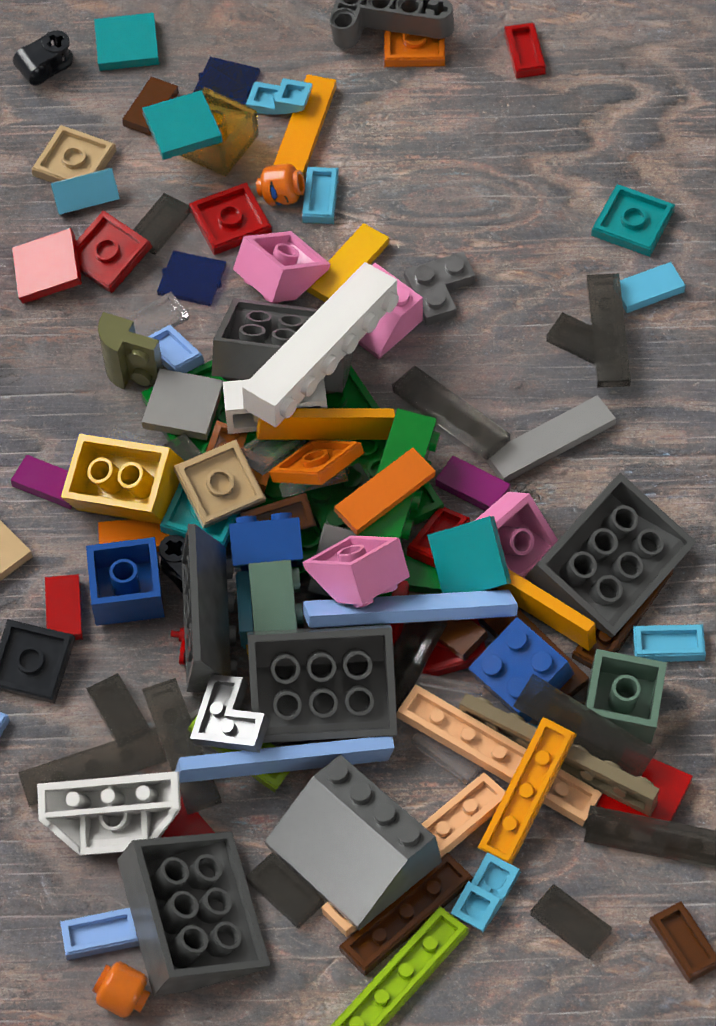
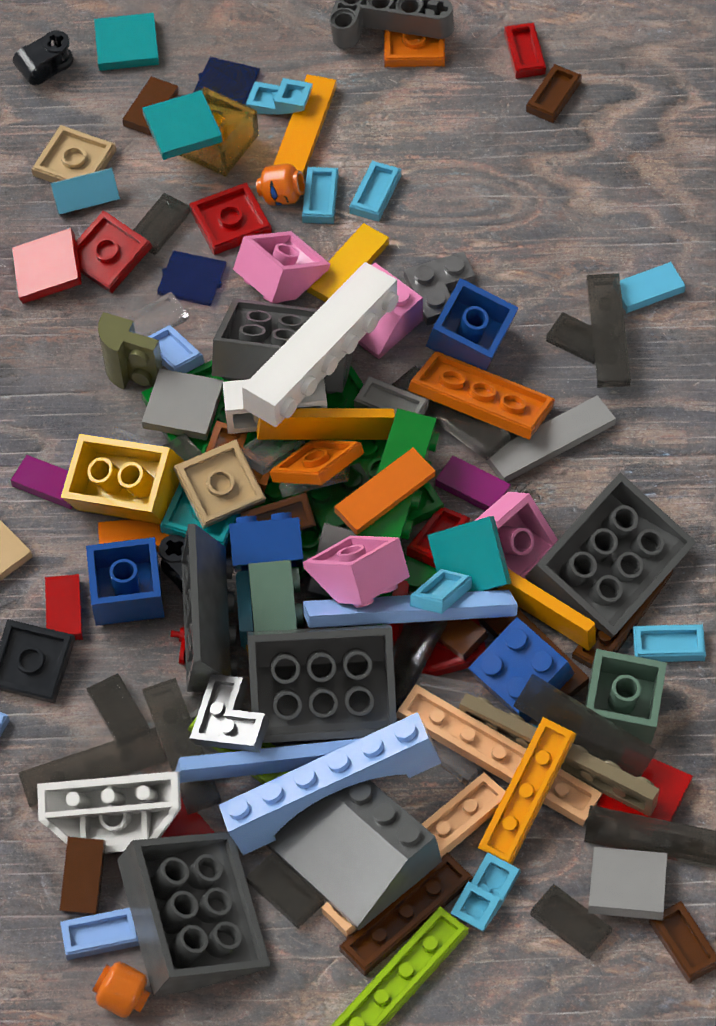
(82, 875): none -> reddish brown tile
(375, 191): none -> medium azure tile
(383, 395): none -> light grey tile
(393, 750): none -> light blue arch
(441, 591): none -> medium azure tile
(472, 325): none -> blue brick
(481, 395): none -> orange tile
(553, 93): none -> reddish brown tile
(628, 883): none -> light grey tile
(633, 220): teal tile -> none

